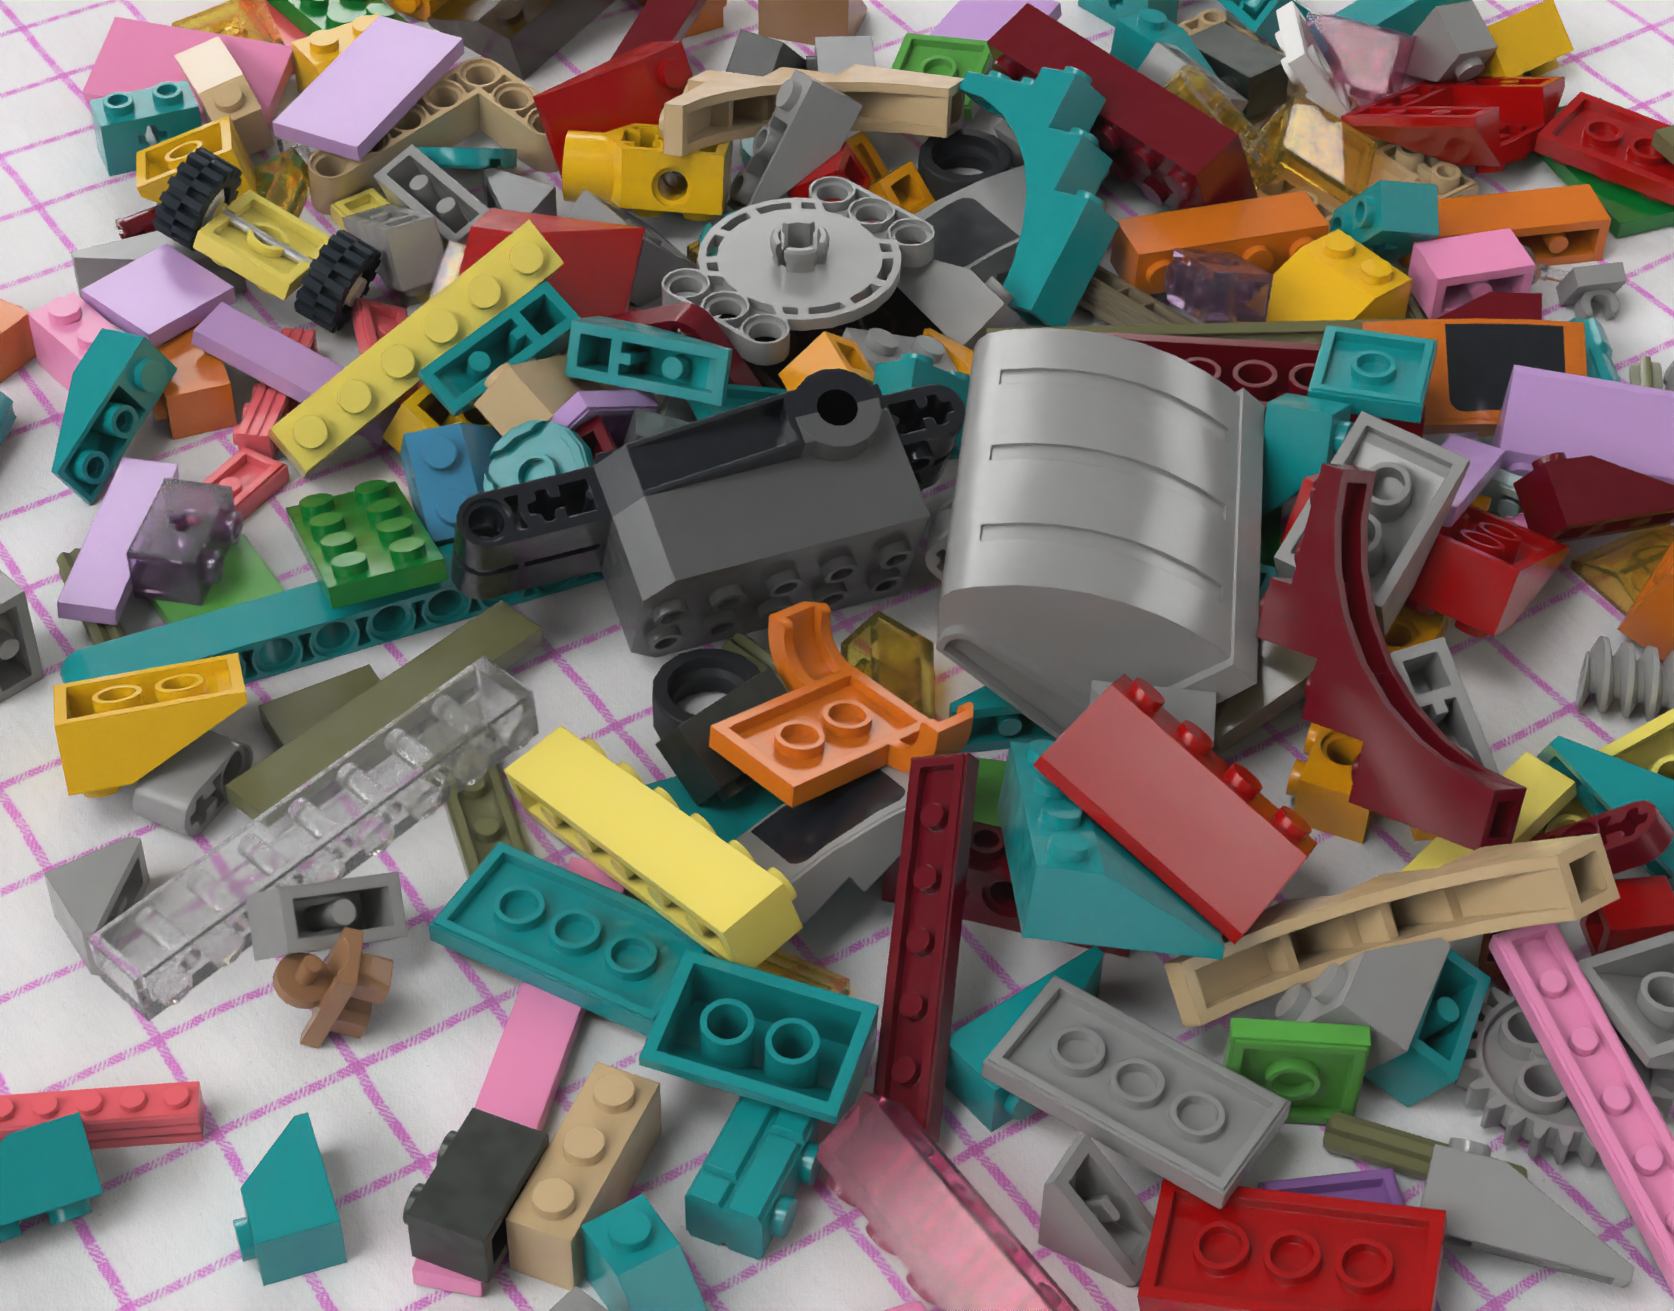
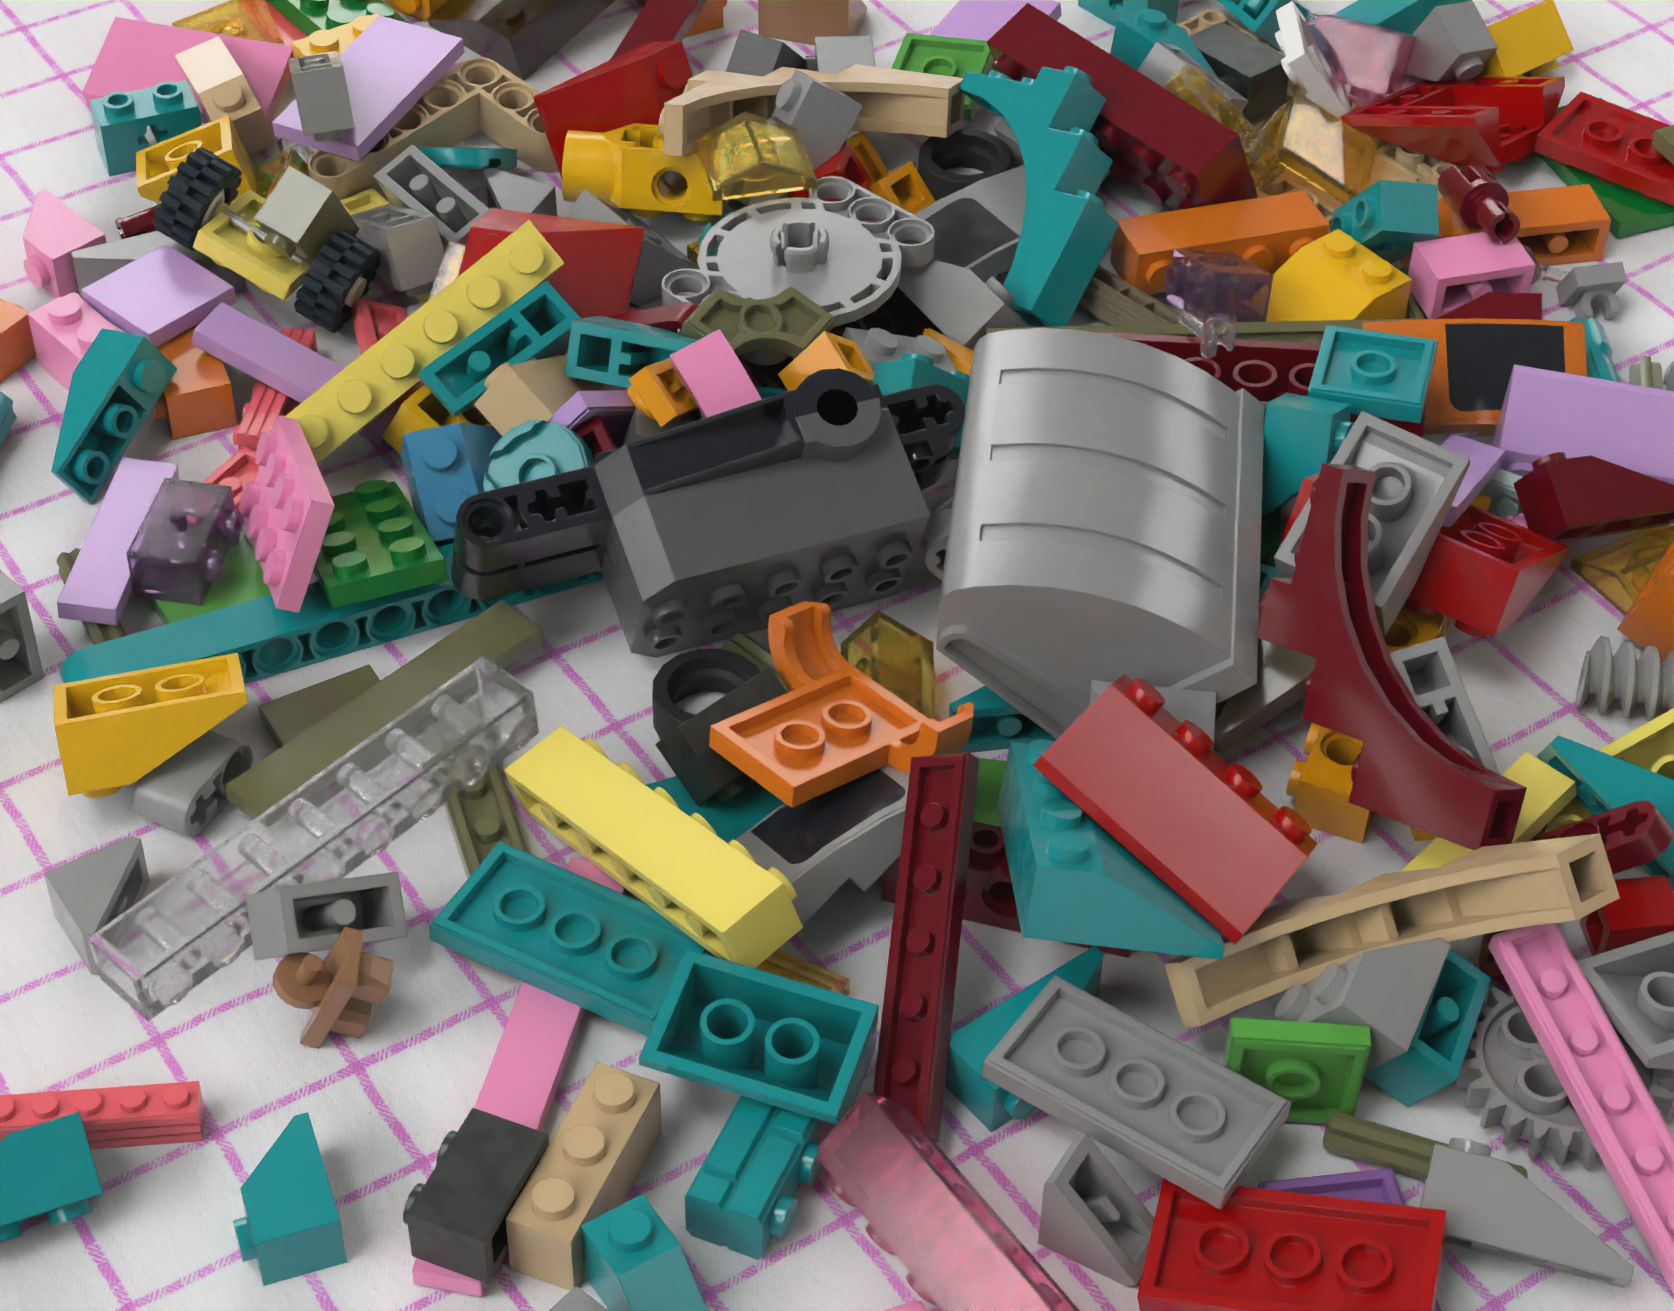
(50, 238): none -> bright pink slope
(286, 512): none -> bright pink plate
(302, 216): none -> slope
(321, 95): none -> light grey slope
(661, 393): none -> light orange bracket
(714, 375): none -> bright pink slope
(753, 158): none -> clear yellow slope
(775, 324): none -> olive tile
(1211, 333): none -> clear hand
(1479, 201): none -> dark red arm

